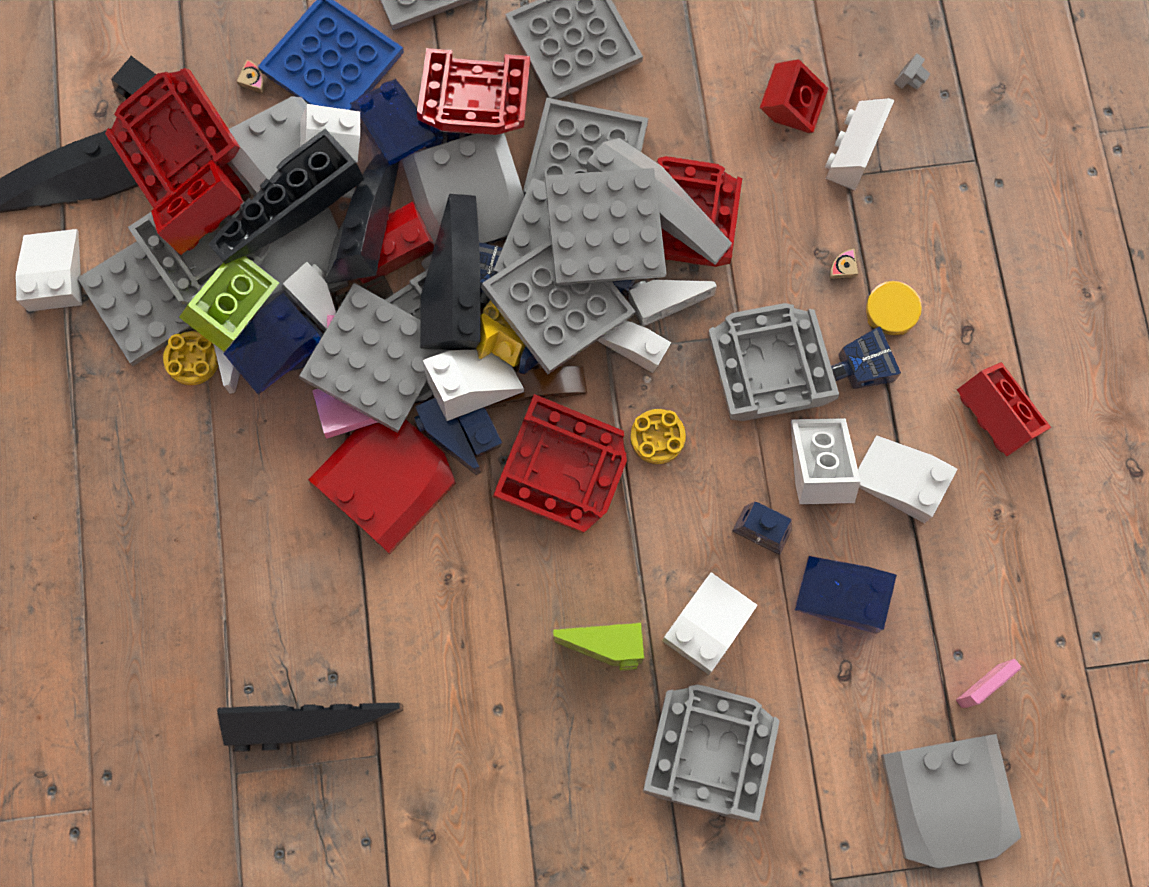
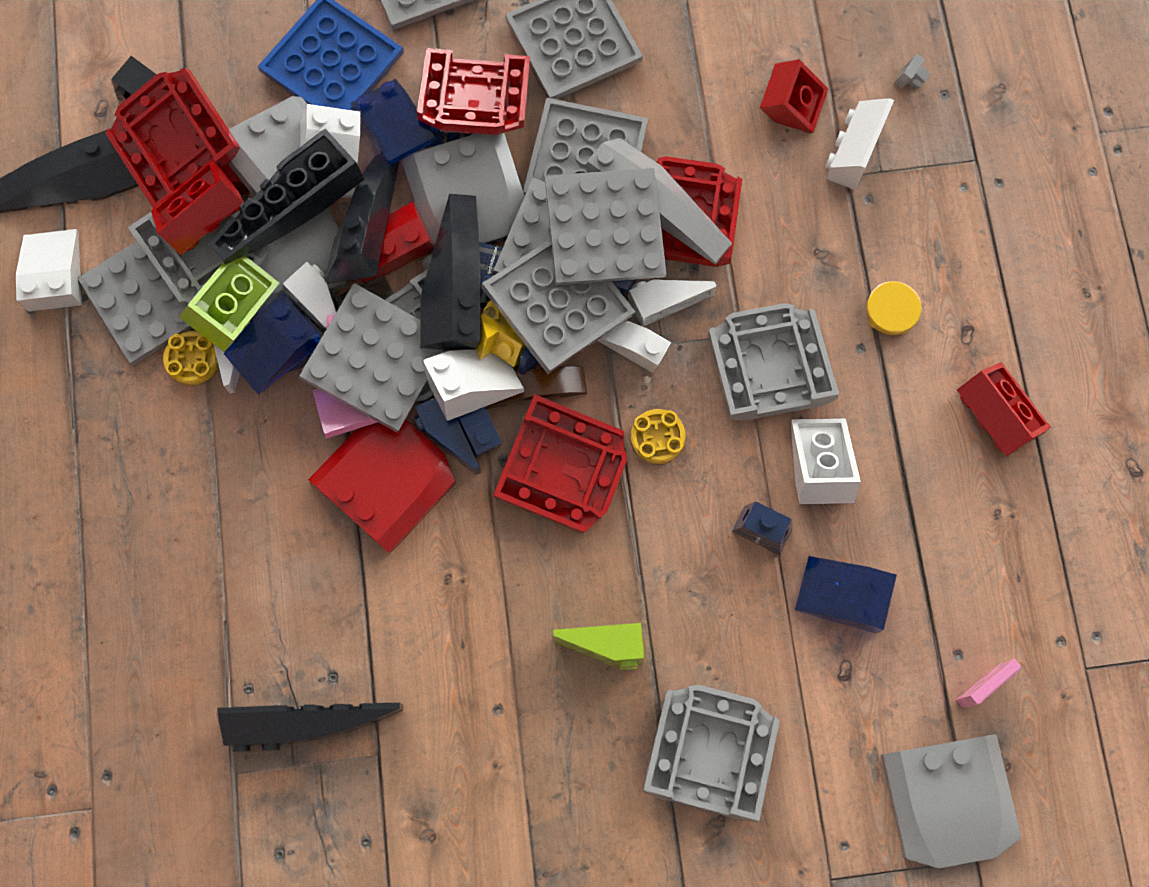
(251, 77): tan tile -> none
(709, 623): white slope -> none
(844, 265): tan tile -> none
(867, 361): dark blue torso -> none
(905, 477): white slope -> none

